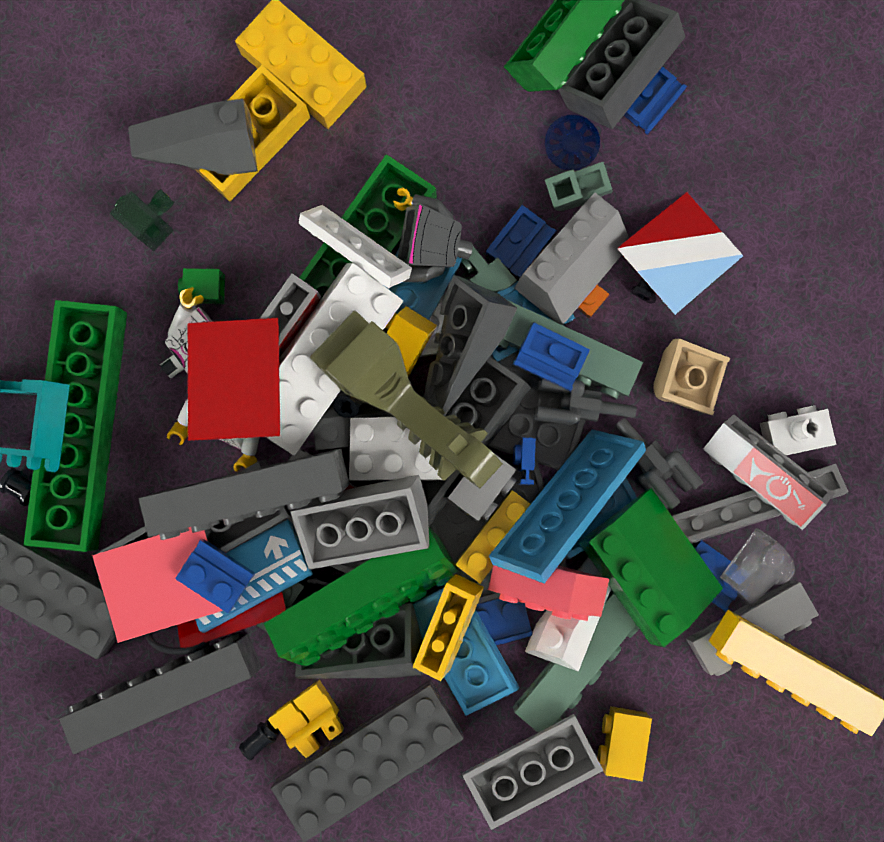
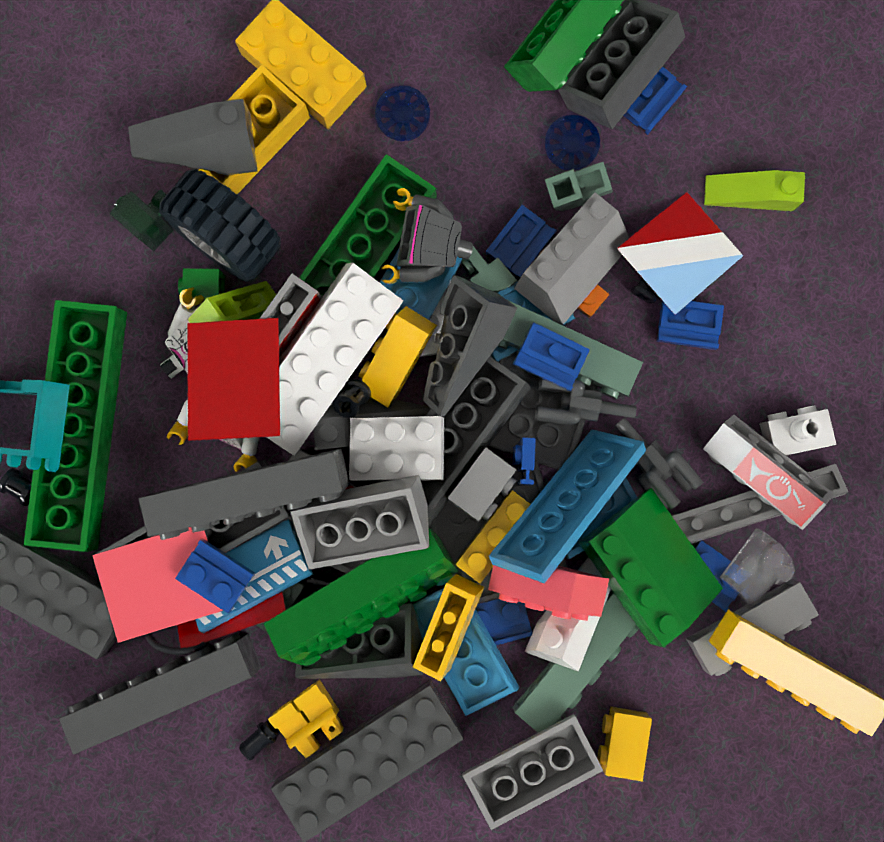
(220, 225): none -> black wheel
(238, 304): none -> lime slope
(355, 246): white plate -> none
(372, 369): olive piece -> none
(402, 113): none -> clear blue wheel
(690, 376): tan slope -> none
(692, 326): none -> blue plate
(756, 190): none -> lime slope

